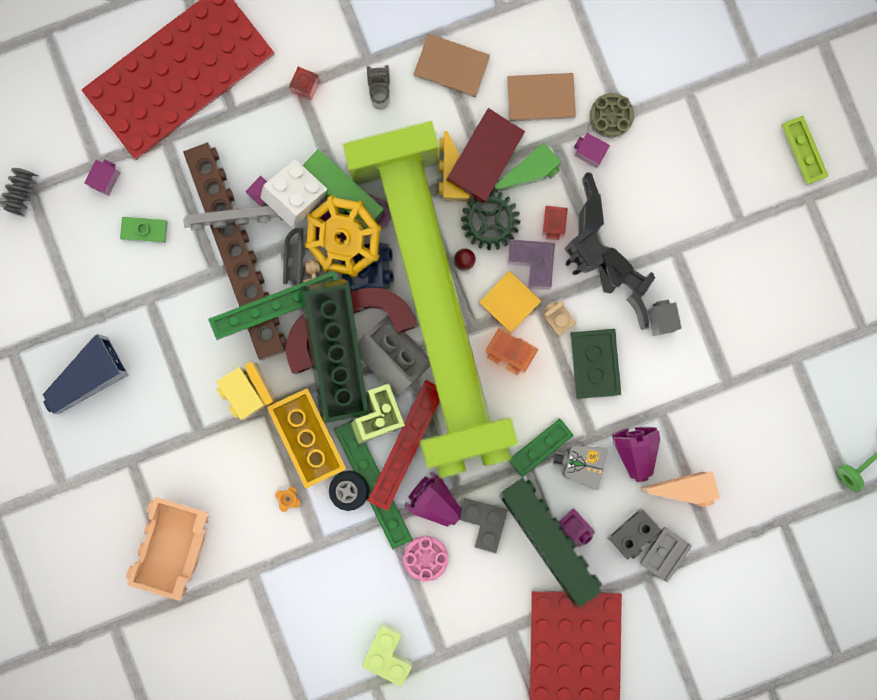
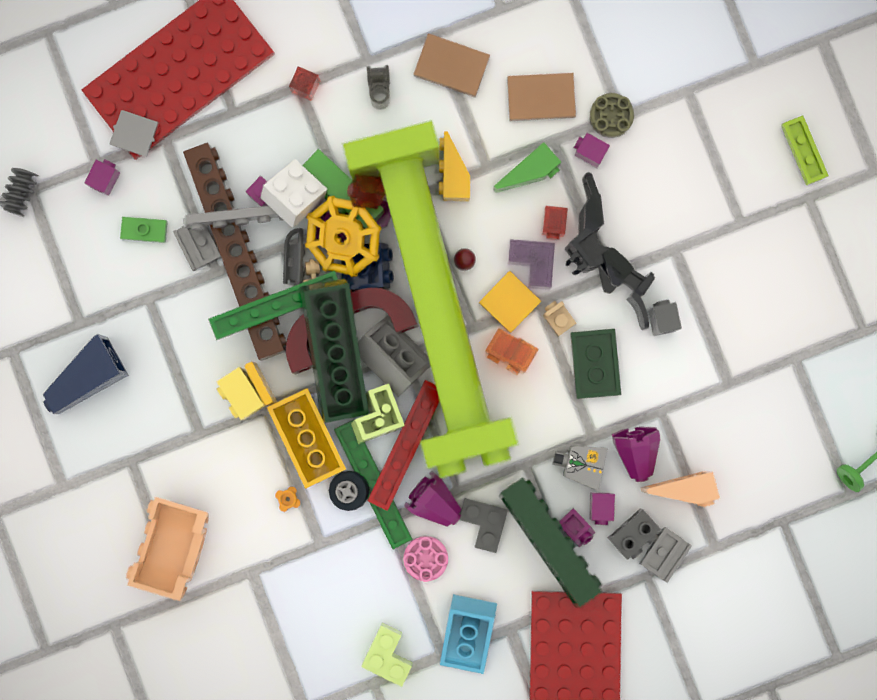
(134, 133): none -> light grey piece
(197, 246): none -> flat silver plate
(366, 191): none -> clear red brick
(468, 634): none -> medium azure slope
(485, 155): dark red tile -> none
(498, 227): dark green gear -> none
(541, 447): green tile -> none
(602, 507): none -> magenta brick

